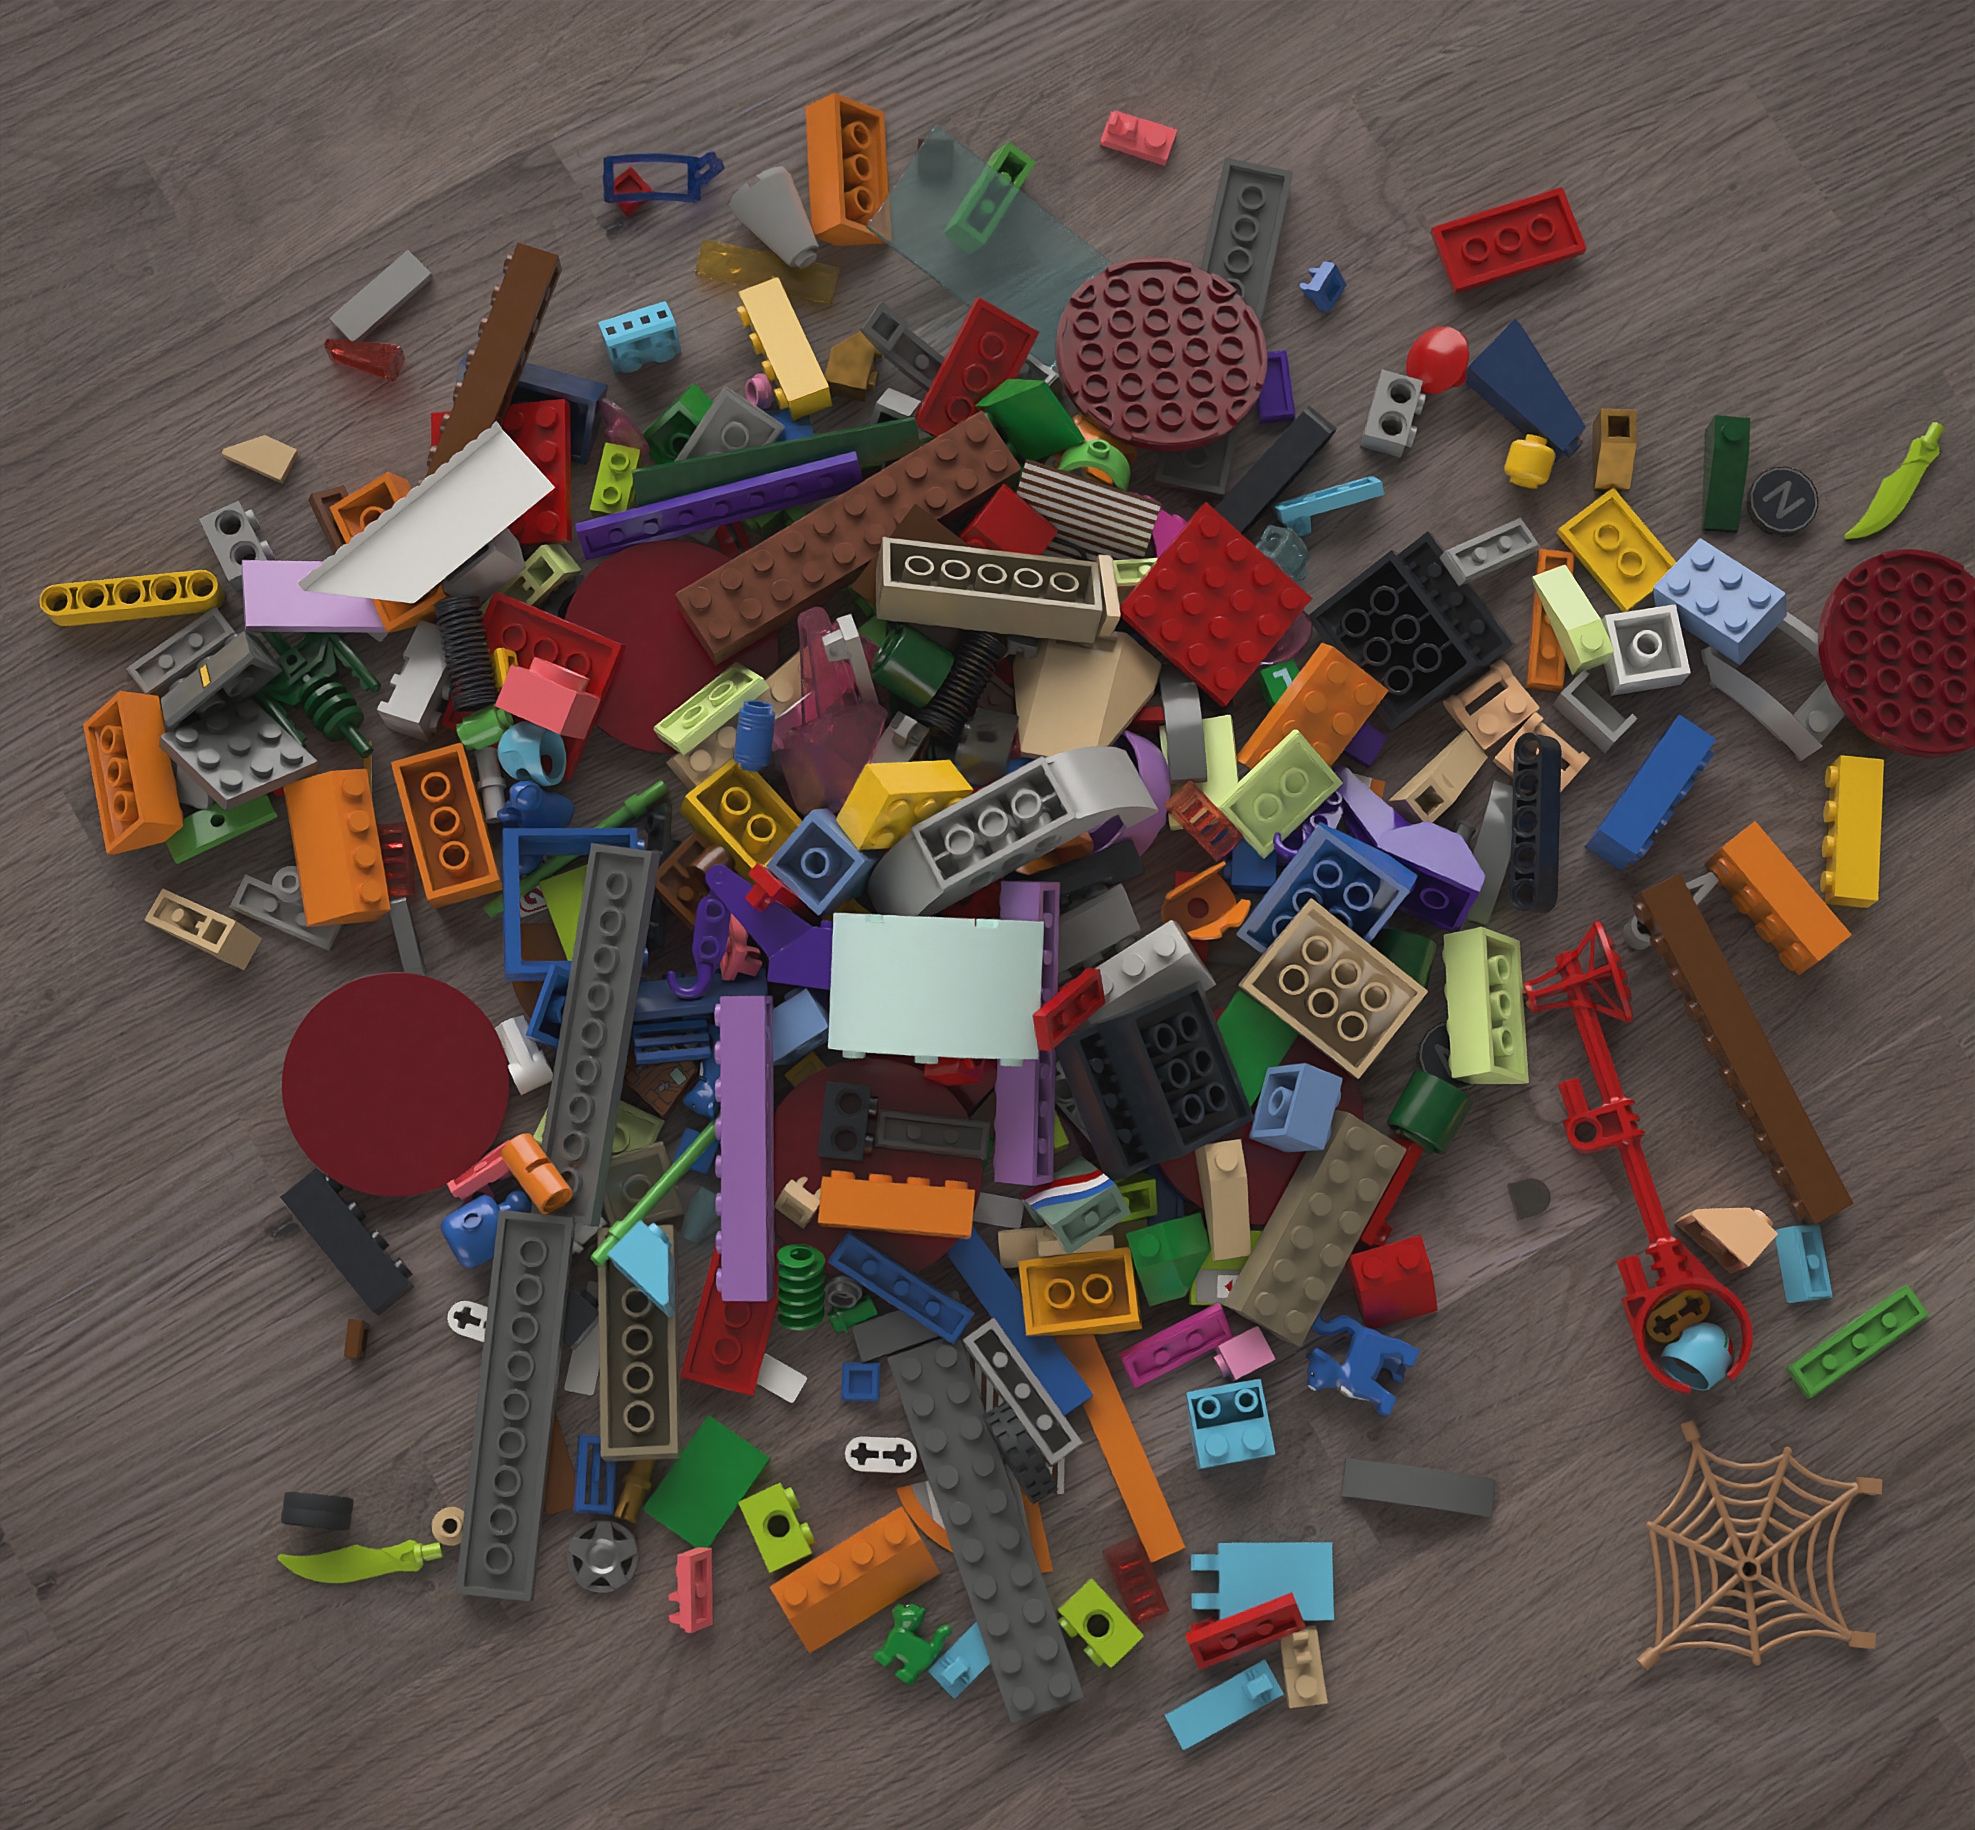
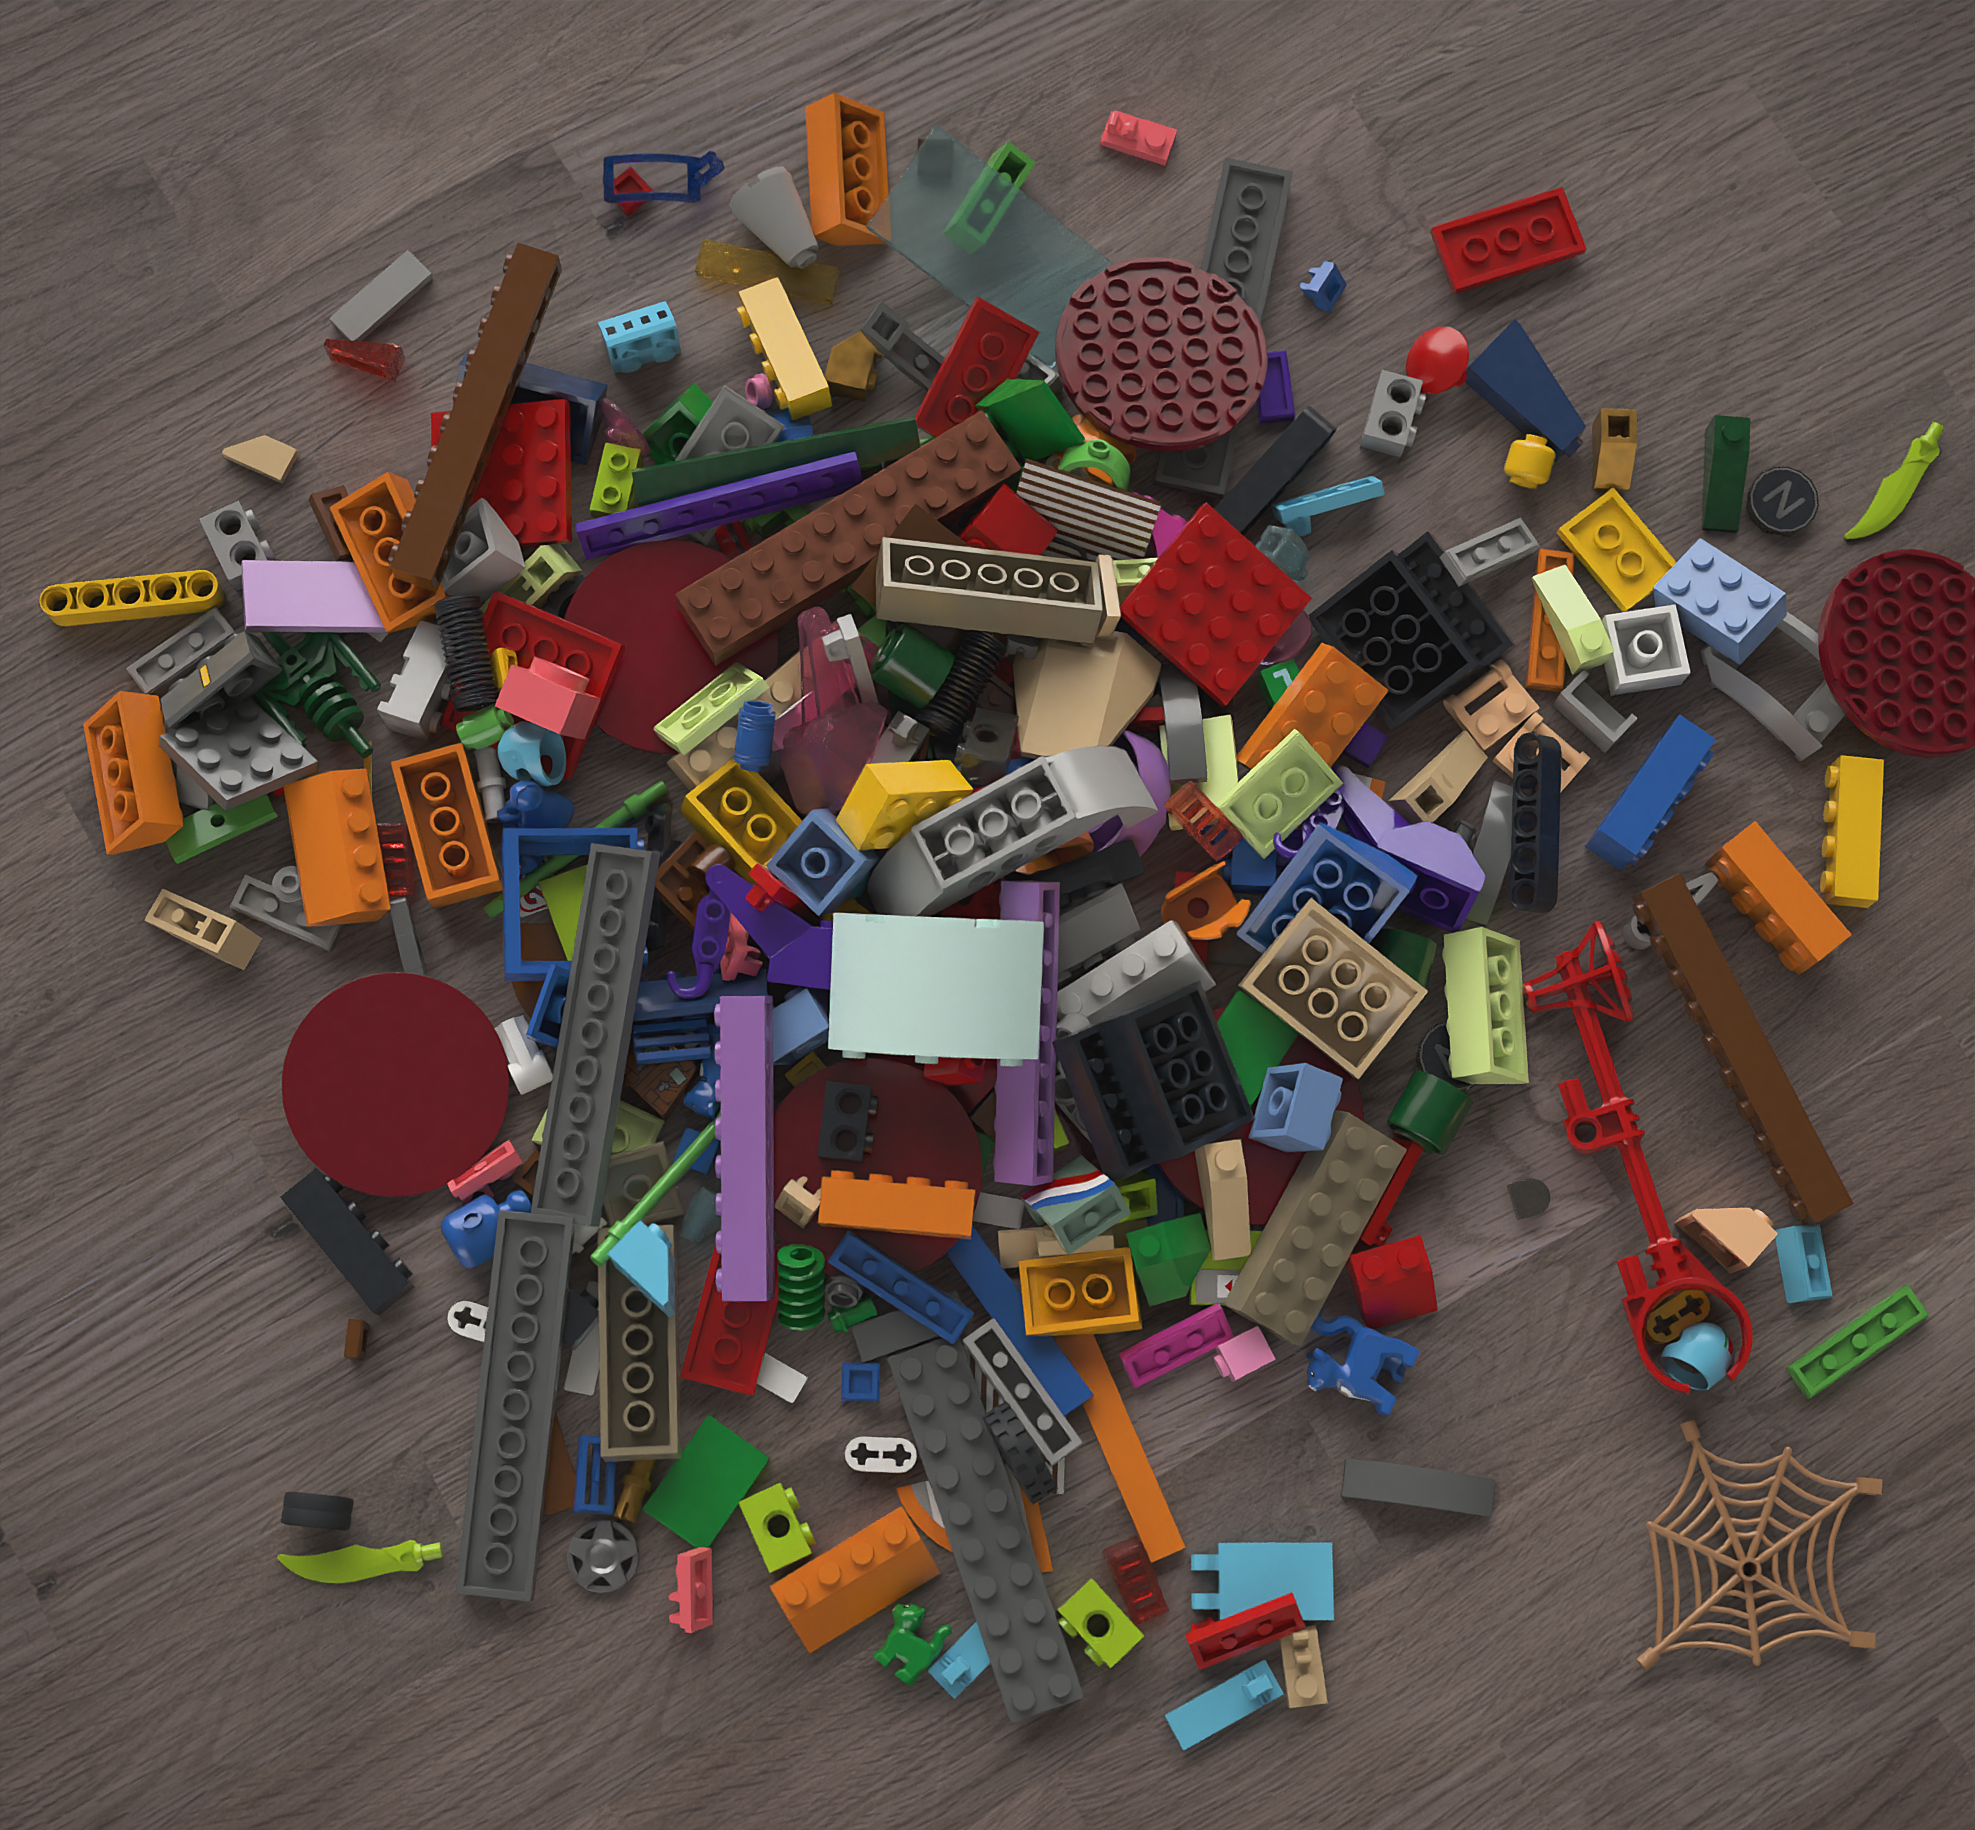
(436, 524): white sticker -> none
(438, 1525): tan plate -> none
(536, 1173): orange pin -> none
(894, 406): light grey brick -> none
(932, 1134): dark grey tile -> none
(1068, 1009): red hinge -> none
(1229, 1424): medium azure slope -> none

